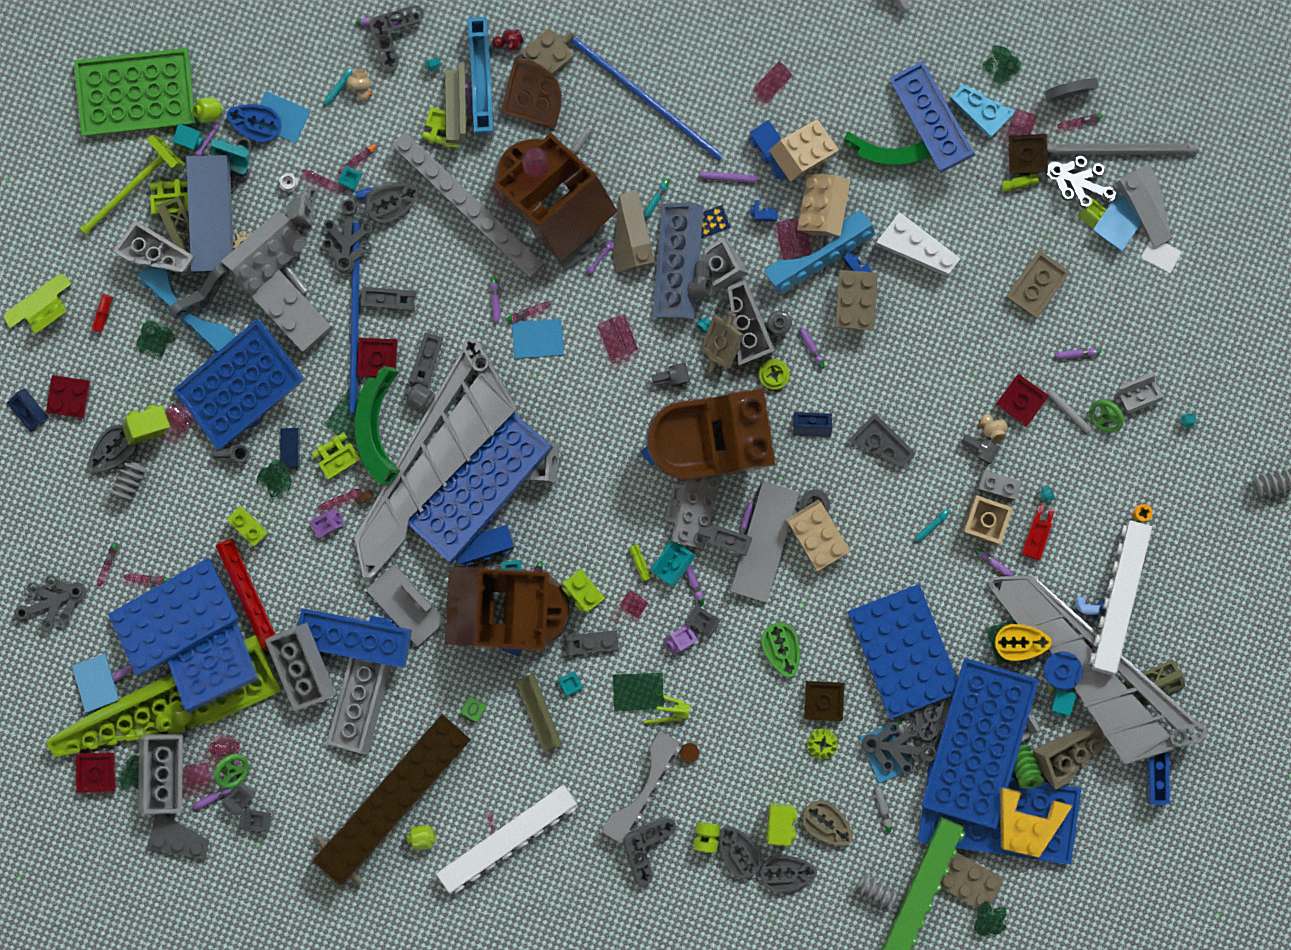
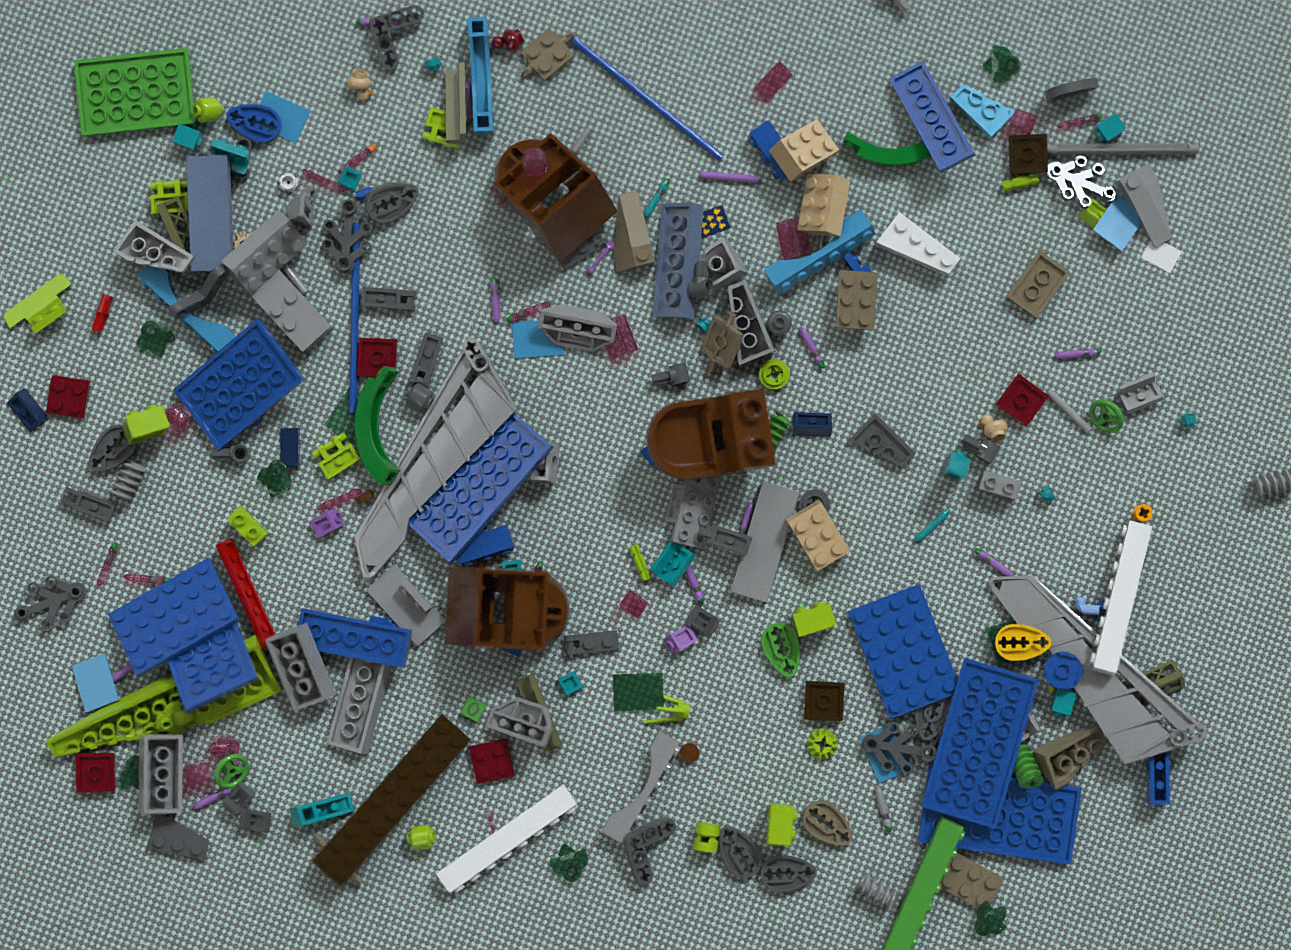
(91, 505): none -> dark grey hinge
(164, 154): lime tile -> none
(199, 152): medium lavender hinge -> none
(321, 809): none -> teal slope
(338, 87): teal piece -> none
(467, 205): light grey brick -> none
(491, 761): none -> dark red plate
(522, 721): none -> light grey wedge
(532, 93): reddish brown plate -> none
(569, 859): none -> clear green plate
(577, 327): none -> light grey wedge
(583, 591): lime bracket -> none
(765, 215): blue bracket -> none
(777, 426): none -> bright green piece
(813, 619): none -> lime brick
(956, 466): none -> teal slope
(987, 520): tan brick -> none
(1024, 831): yellow wing -> none
(1037, 535): red hinge -> none
(1109, 128): none -> teal brick

